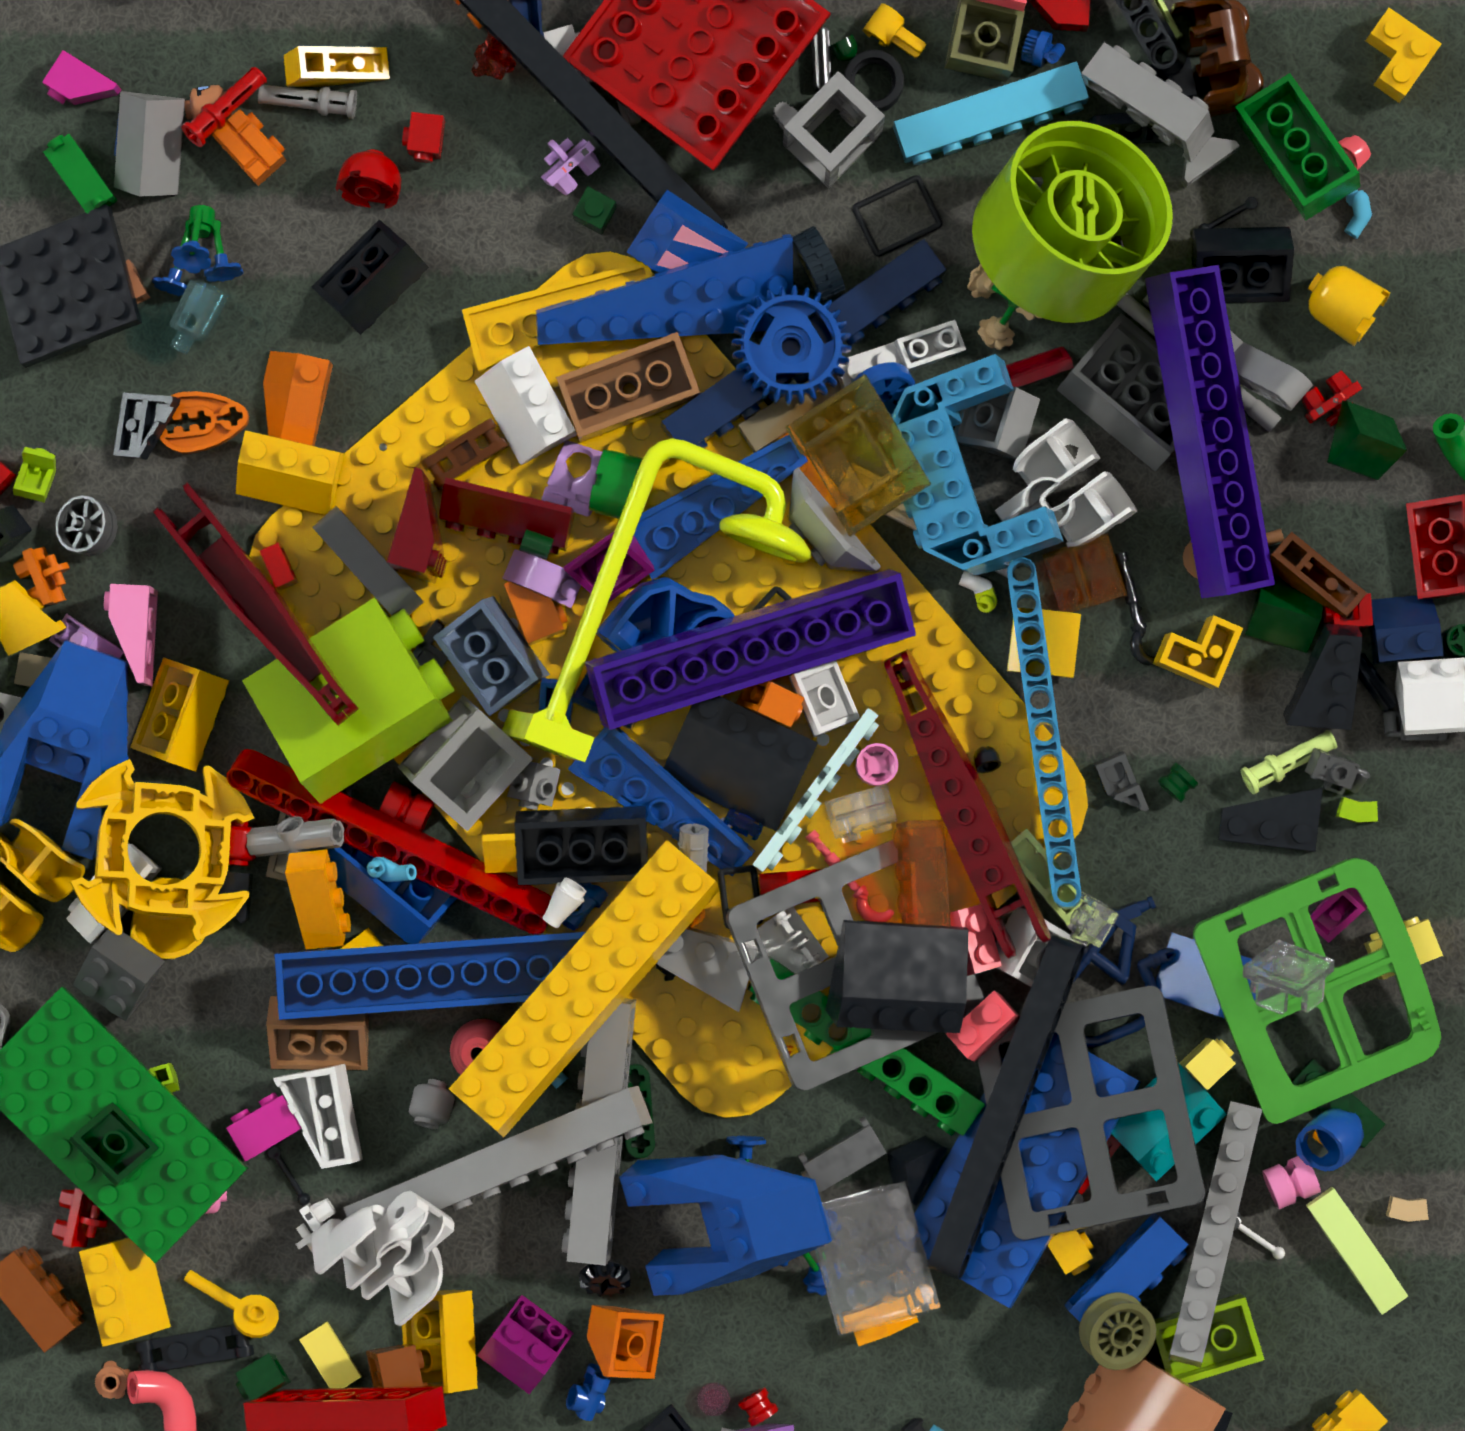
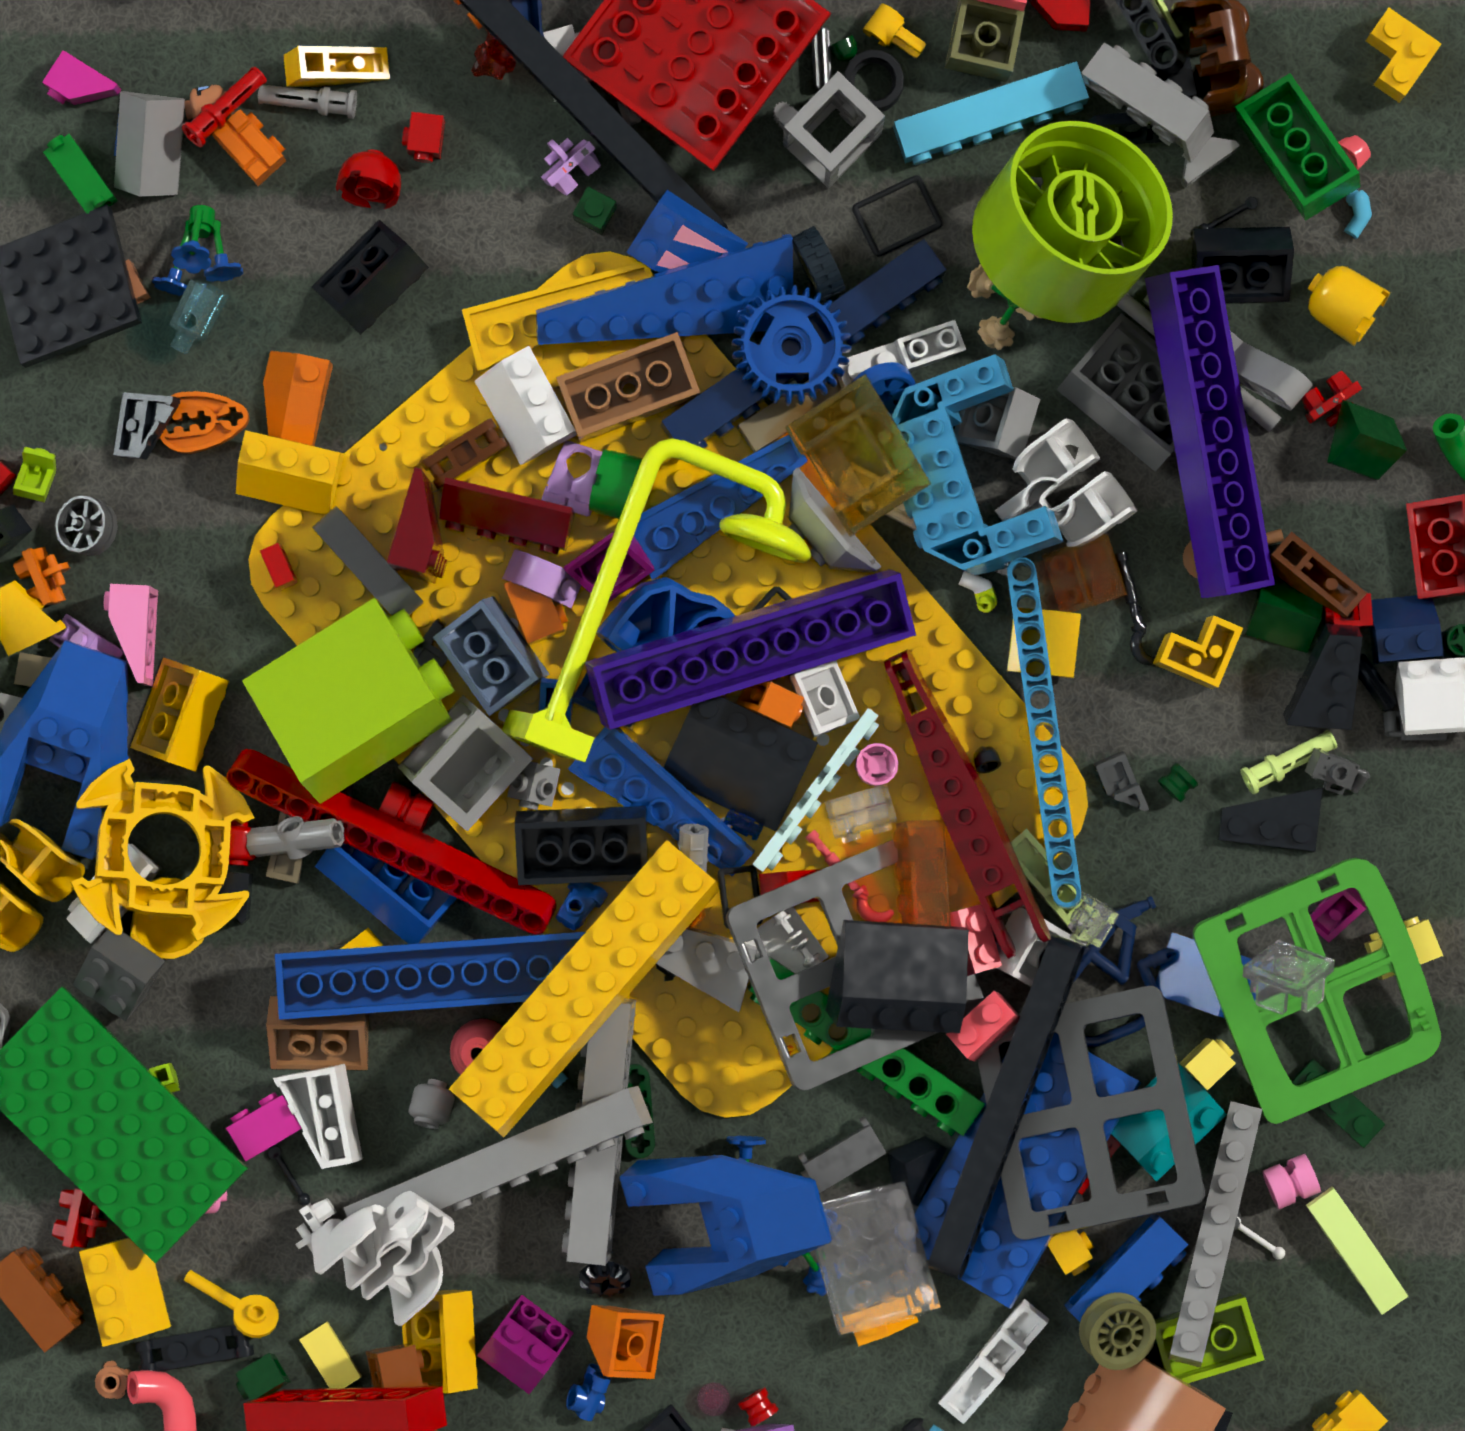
(114, 1144): dark green slope -> none
(258, 606): dark red piece -> none
(317, 899): light orange brick -> none
(390, 871): medium azure arm -> none
(499, 852): yellow slope -> none
(536, 544): dark green hinge -> none
(564, 901): white cone -> none
(993, 1361): none -> white slope
(1039, 47): blue piece -> none
(1039, 366): dark red tile -> none
(1340, 1135): blue piece -> none
(1357, 811): lime piece -> none
(1407, 1210): tan piece -> none

